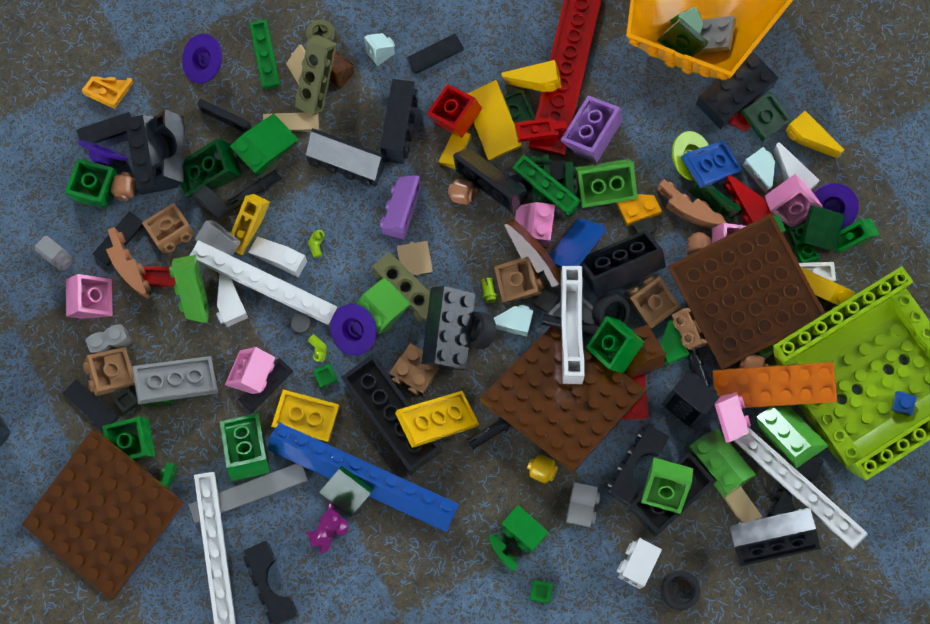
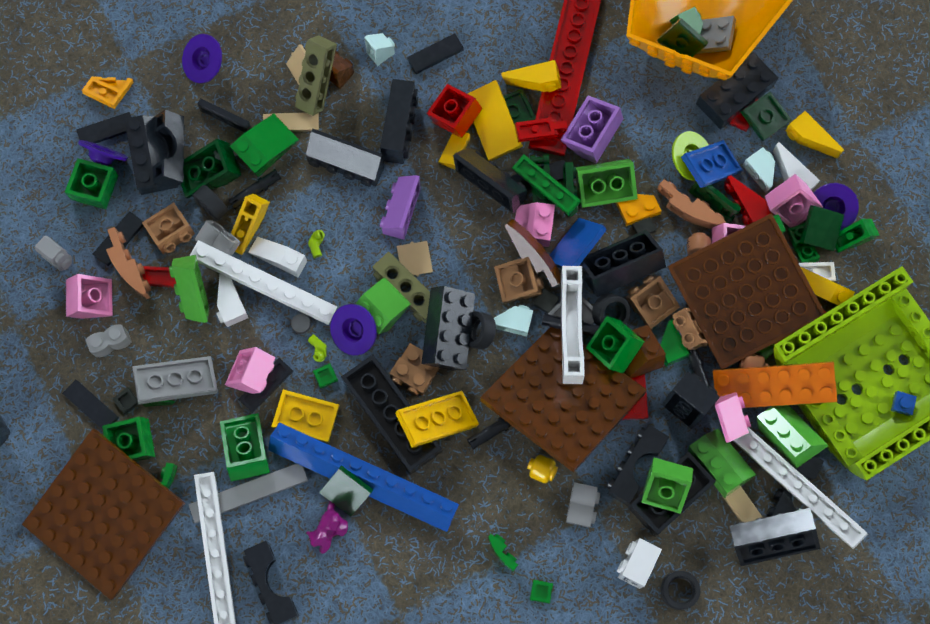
(108, 371): medium nougat plate -> none
(123, 186): nougat head -> none
(264, 54): green tile -> none
(326, 27): olive gear -> none
(462, 191): nougat head -> none
(488, 291): lime pin -> none
(523, 529): green brick -> none

